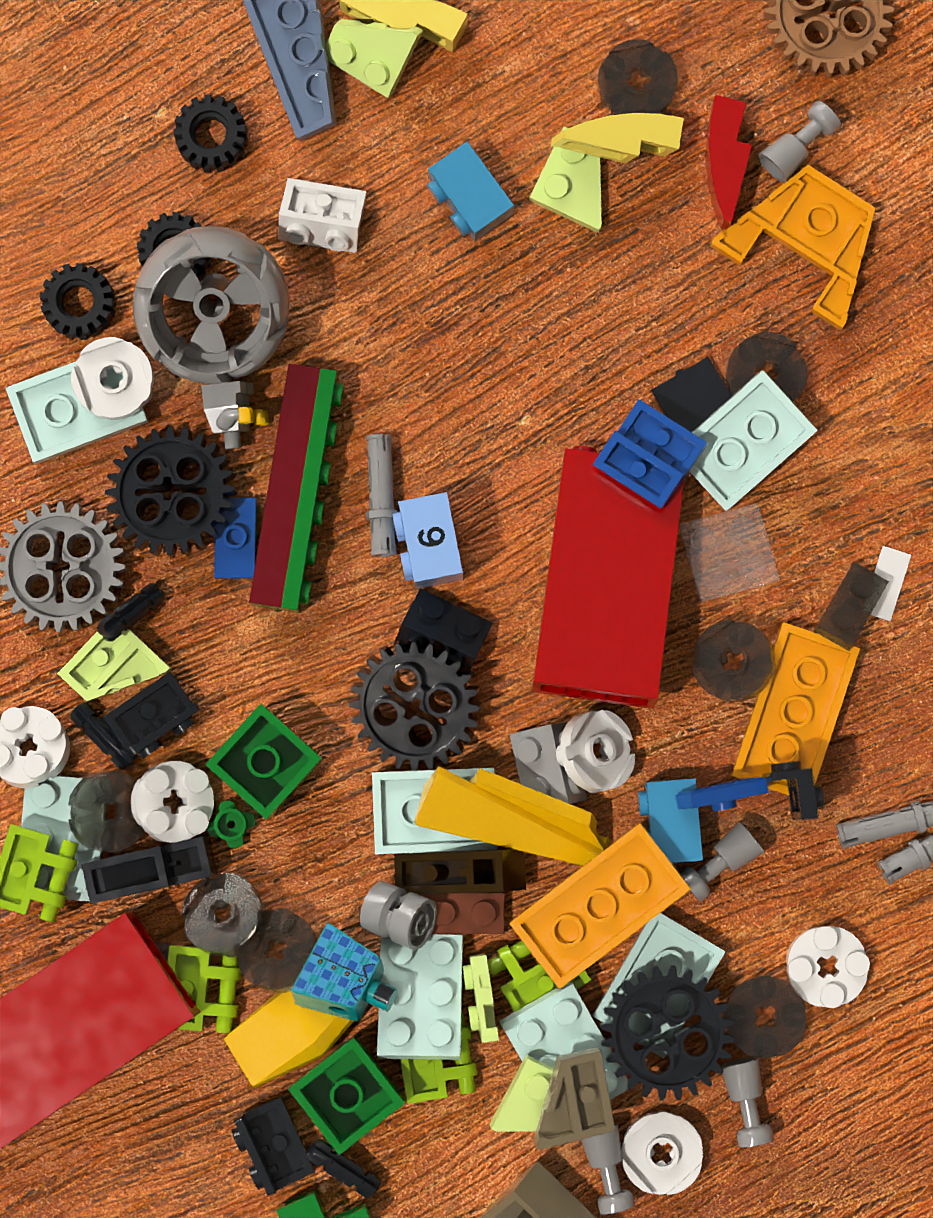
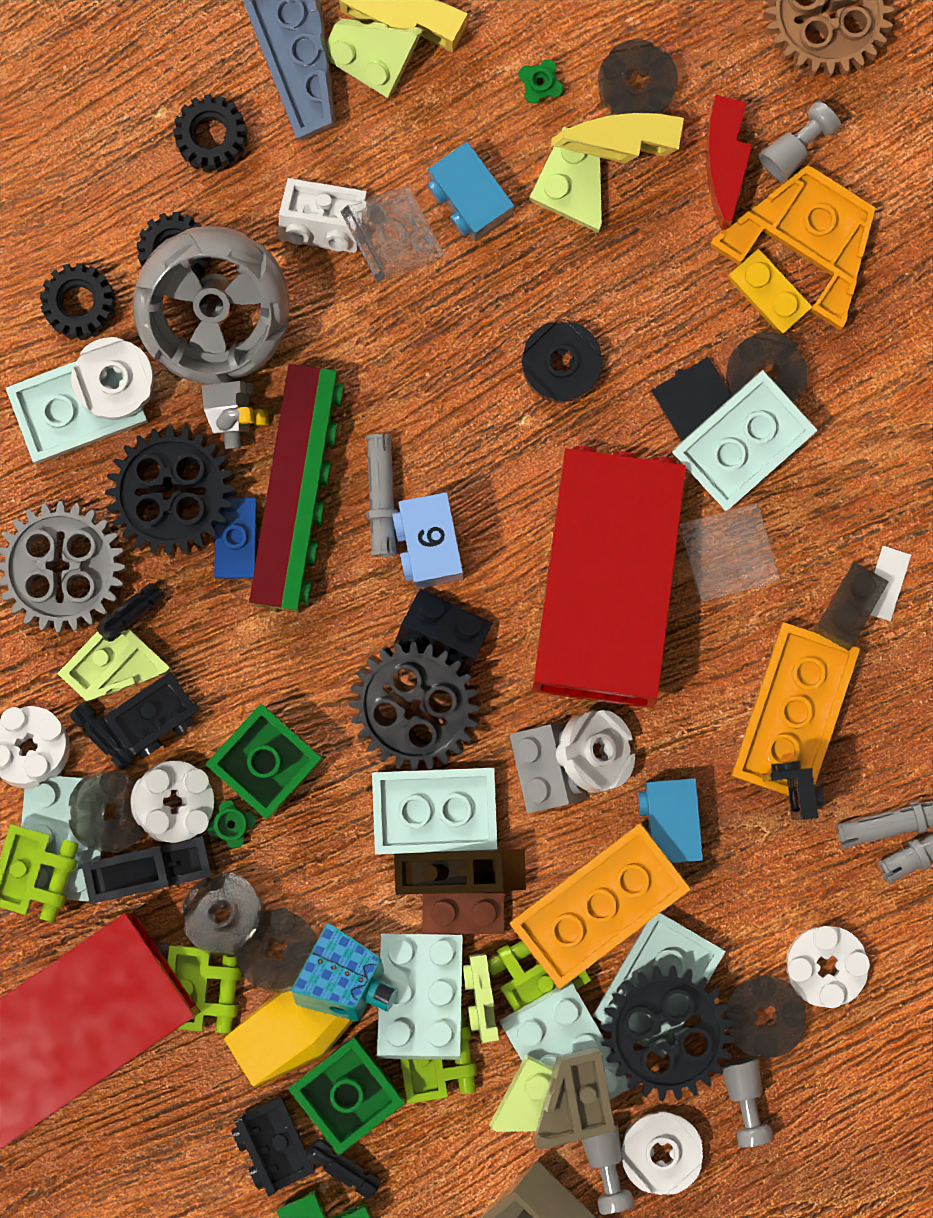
(392, 233): none -> clear plate
(398, 915): light grey wheel -> none
(508, 816): yellow wedge -> none
(536, 92): none -> green plate
(538, 361): none -> black plate
(650, 454): blue slope -> none
(722, 795): blue plate -> none
(733, 851): light grey piece -> none
(755, 668): clear smoke plate -> none
(769, 292): none -> yellow plate

